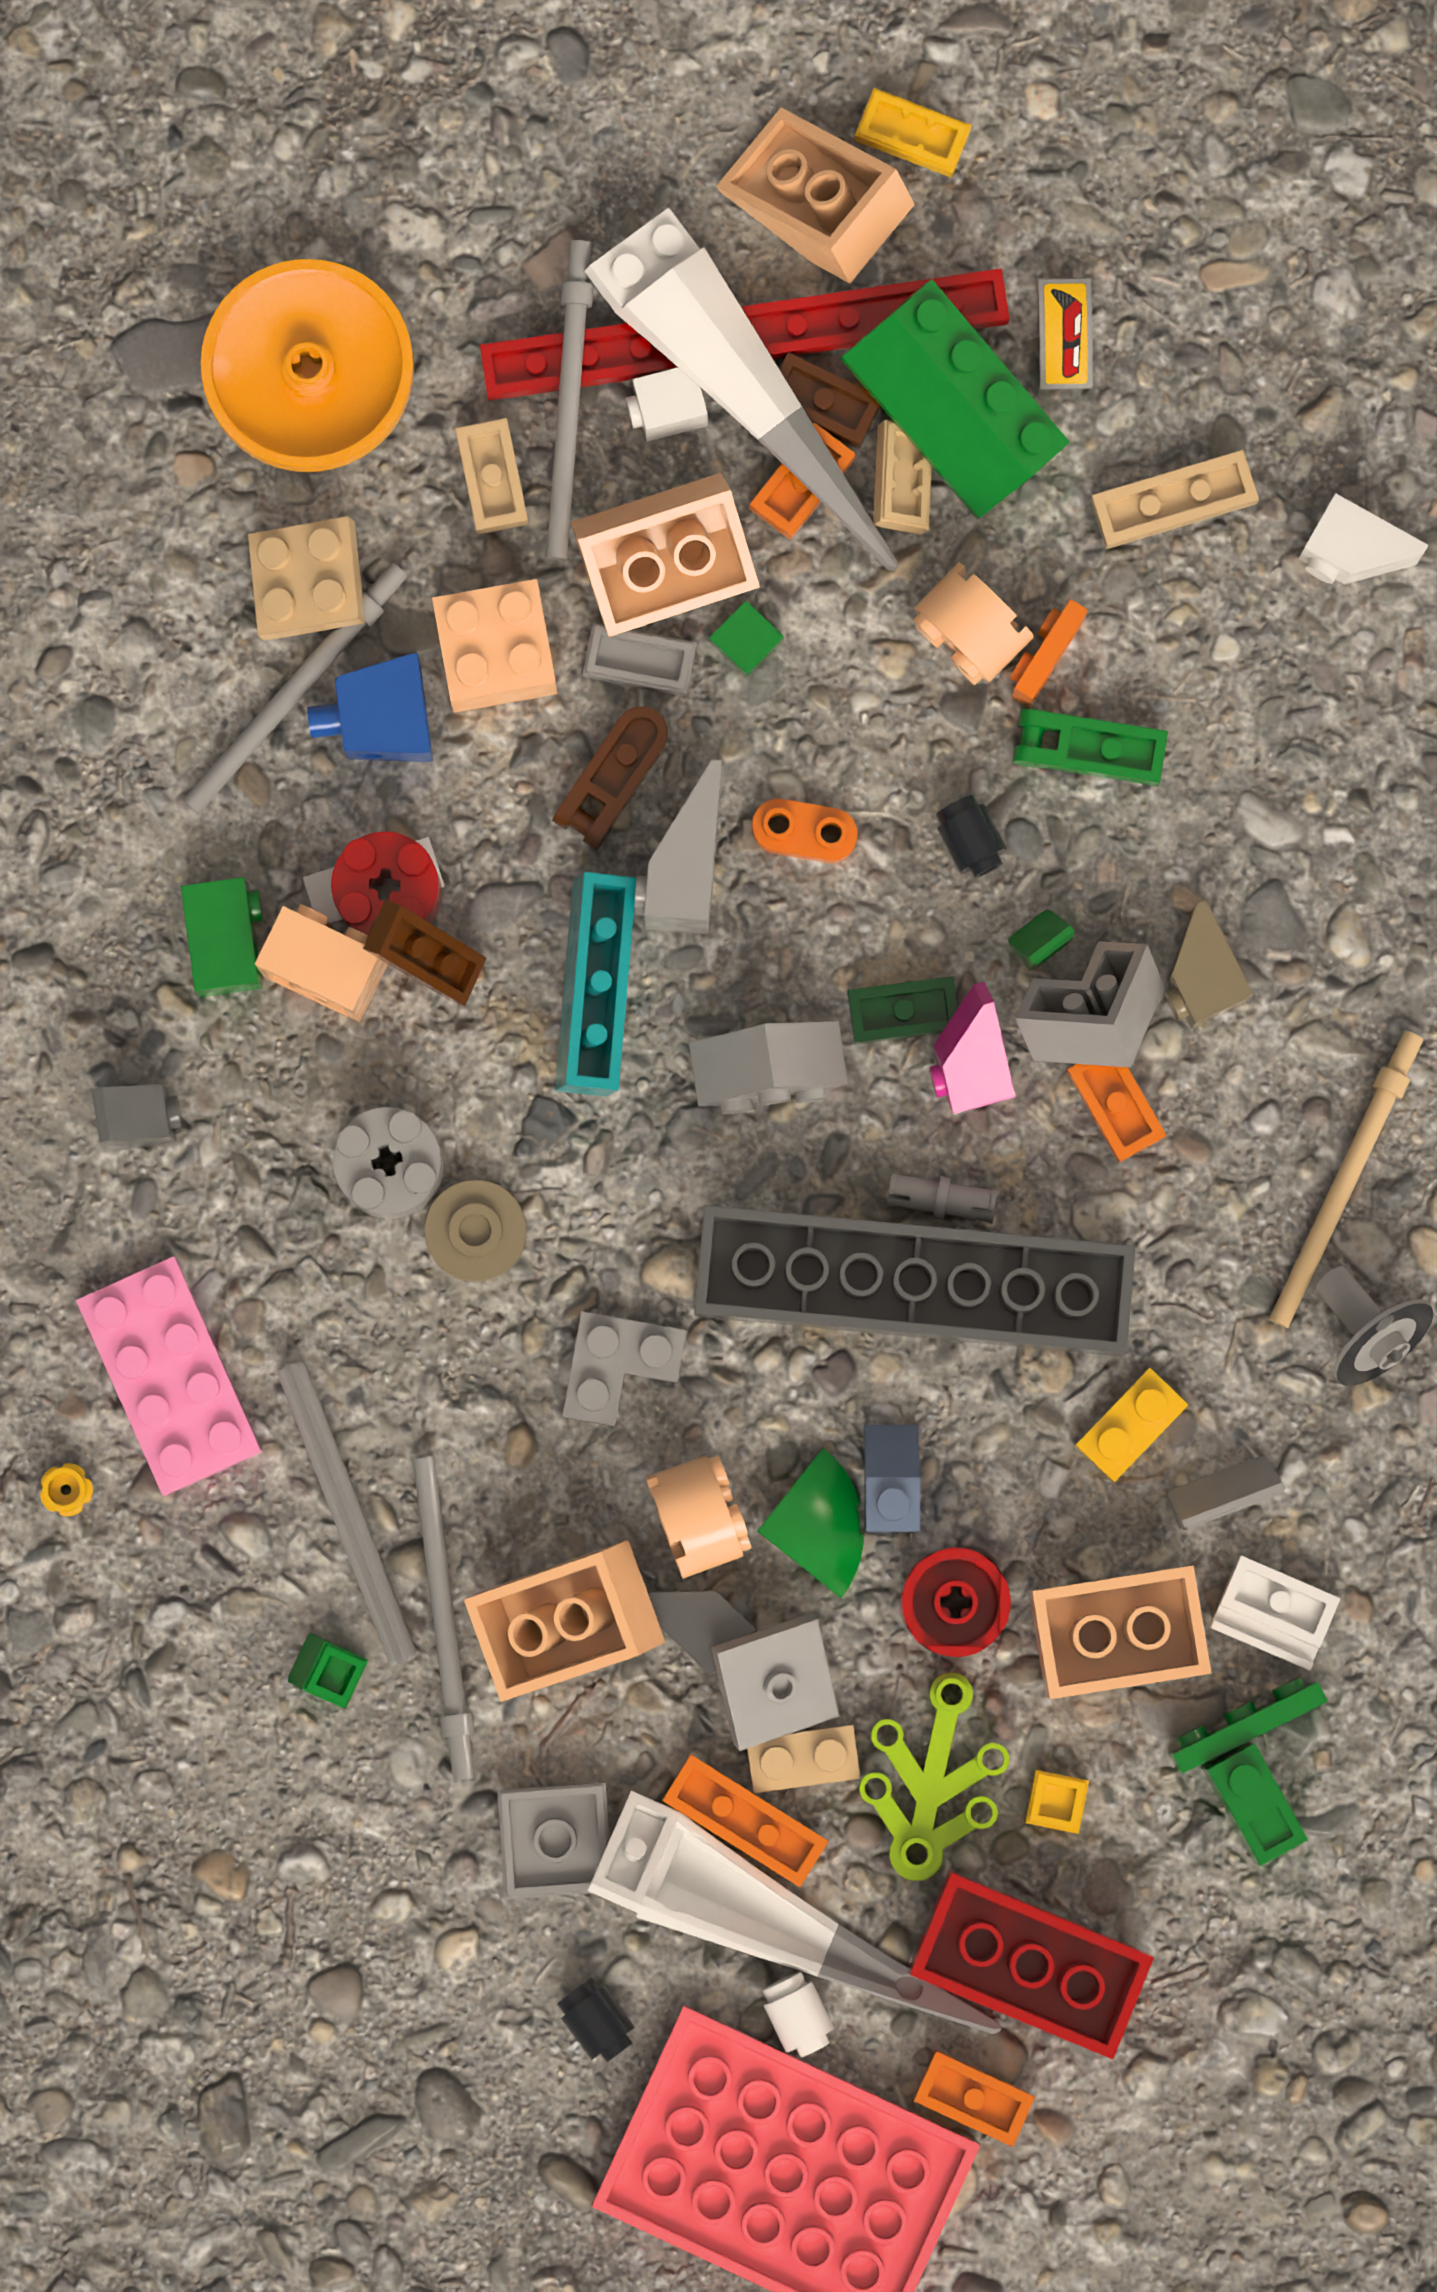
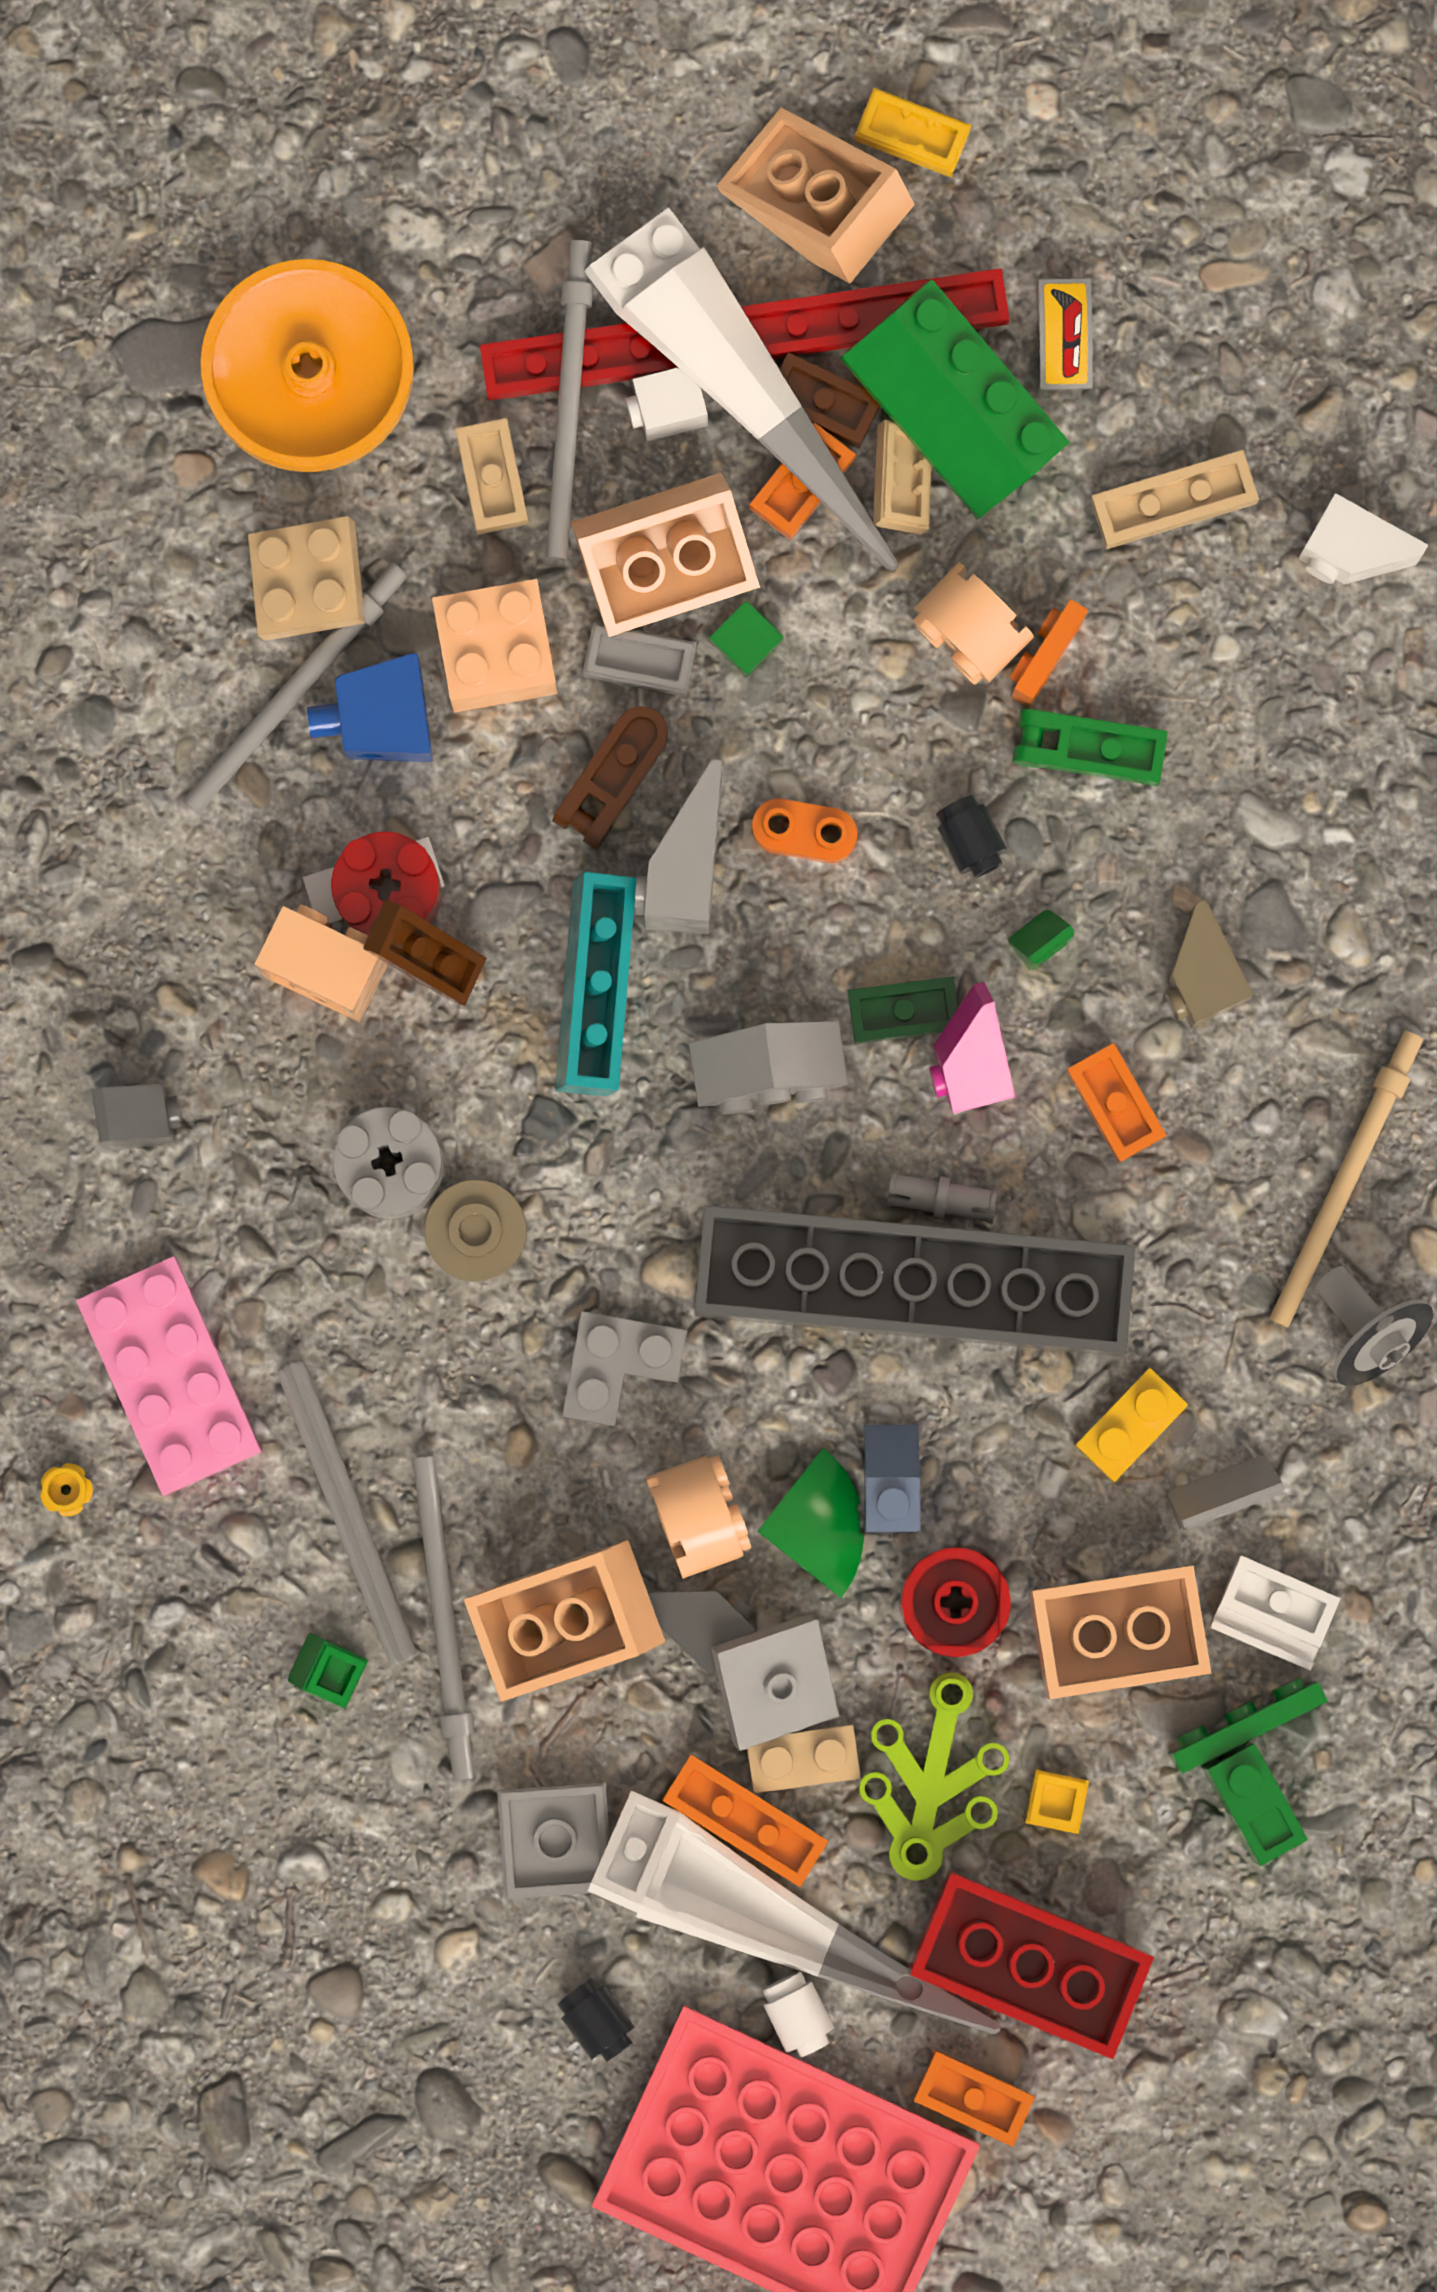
(222, 936): green brick -> none
(1095, 1017): light grey brick -> none

